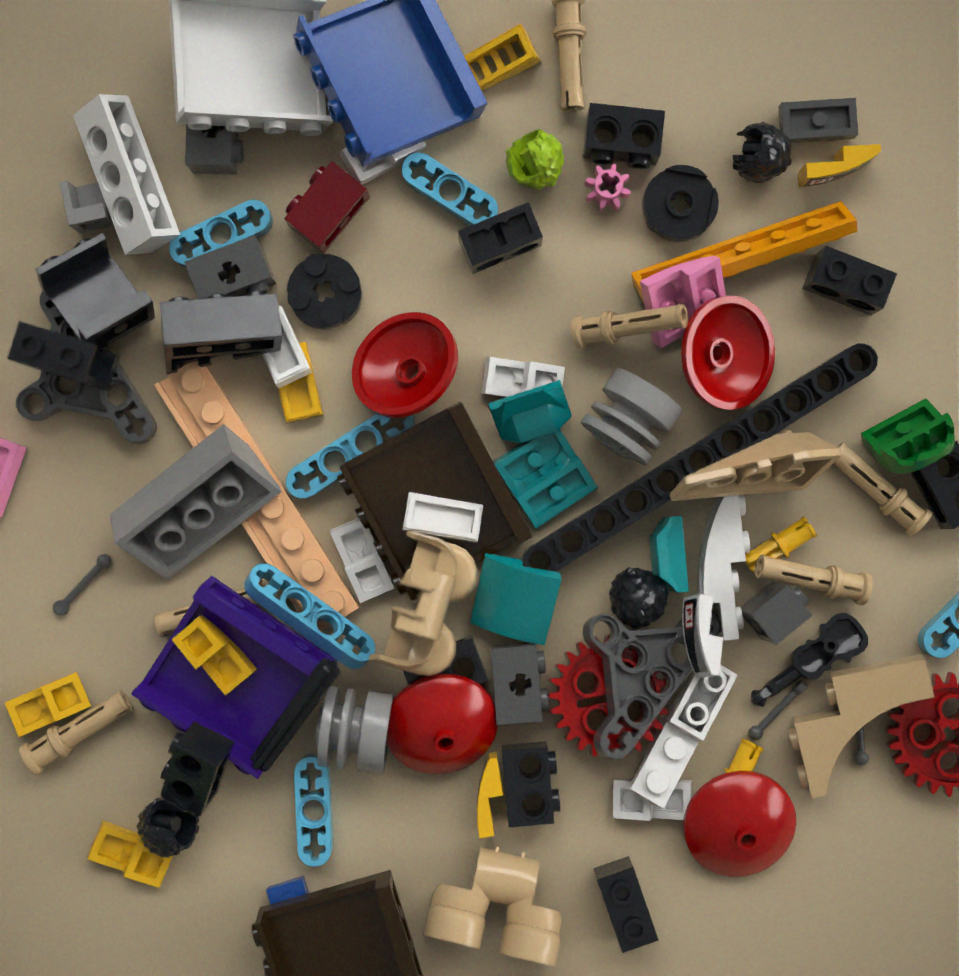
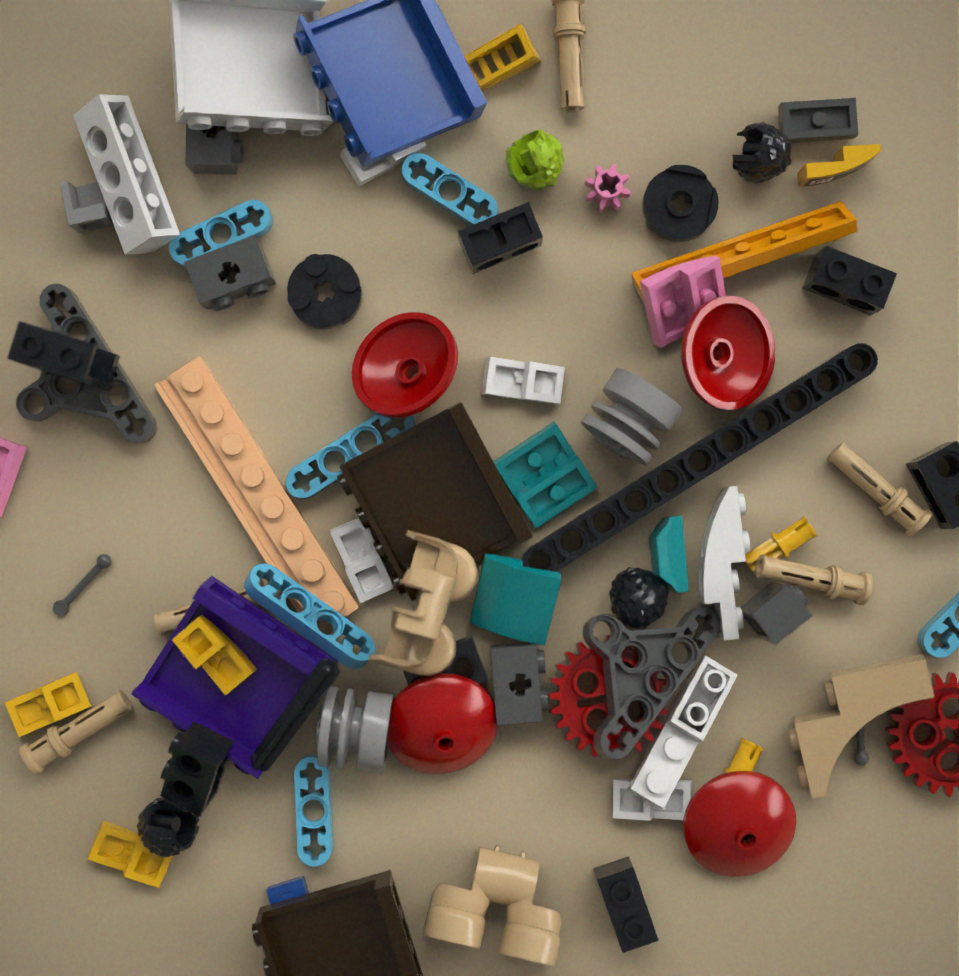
(94, 293): panel -> none
(193, 503): light grey slope -> none
(219, 327): wedge -> none
(289, 362): white tile -> none
(301, 397): yellow tile -> none
(326, 206): dark red brick -> none
(443, 517): white tile -> none
(489, 786): yellow slope -> none
(521, 784): black brick -> none
(531, 413): teal slope -> none
(611, 327): tan pin -> none
(623, 124): black brick -> none
(702, 649): white slope -> none
(756, 732): dark grey hinge -> none
(773, 465): tan wedge -> none
(839, 640): black piece -> none
(911, 438): green slope -> none

